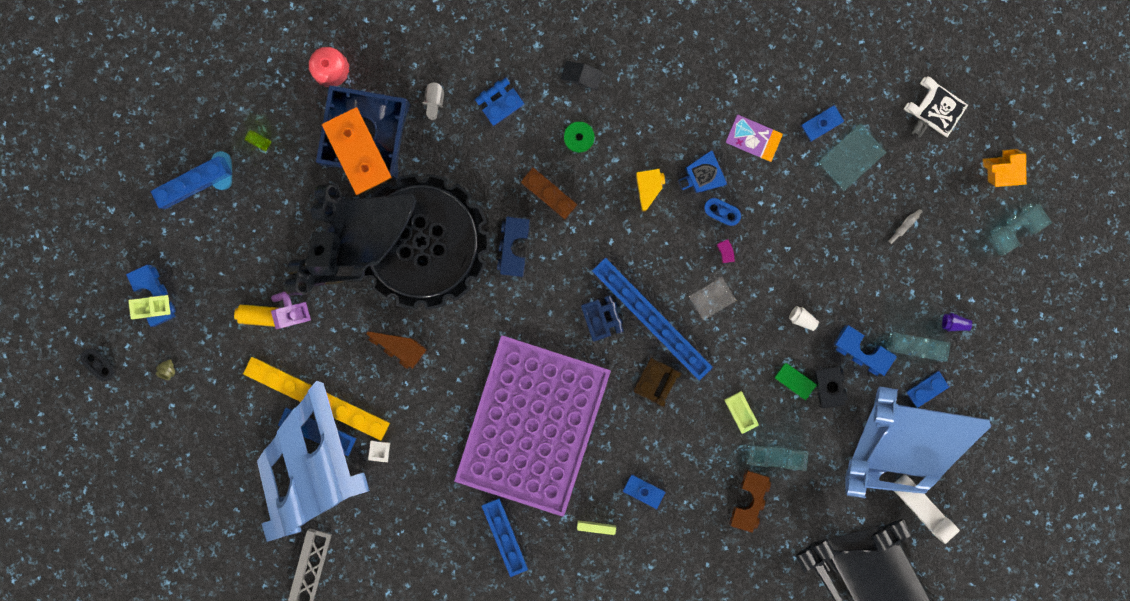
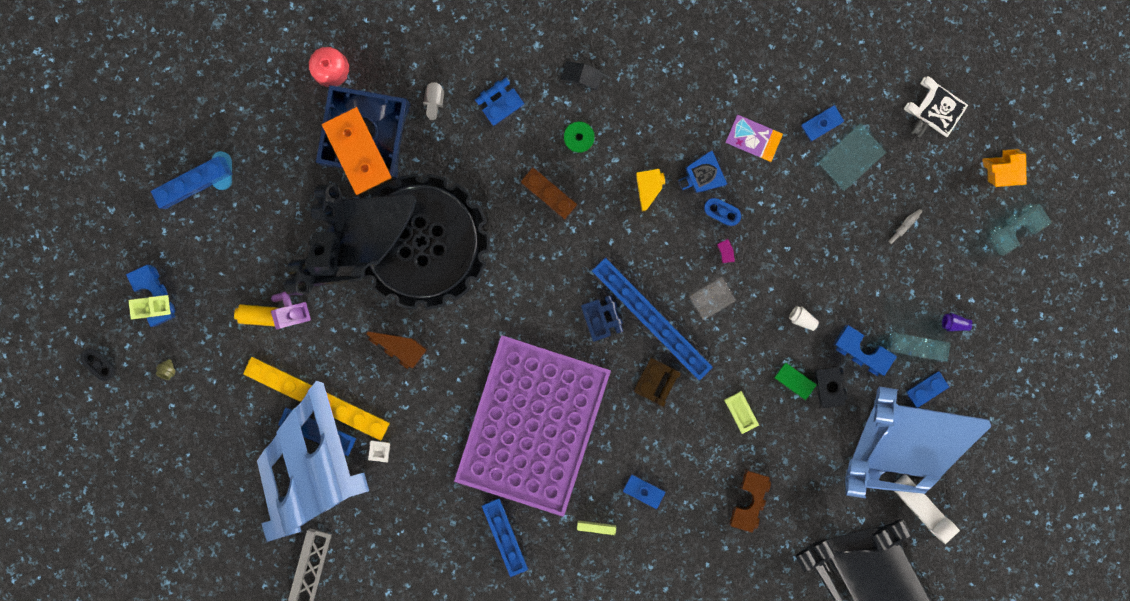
(258, 140): clear neon green piece -> none
(514, 229): dark blue arch -> none
(777, 456): clear light blue arch -> none

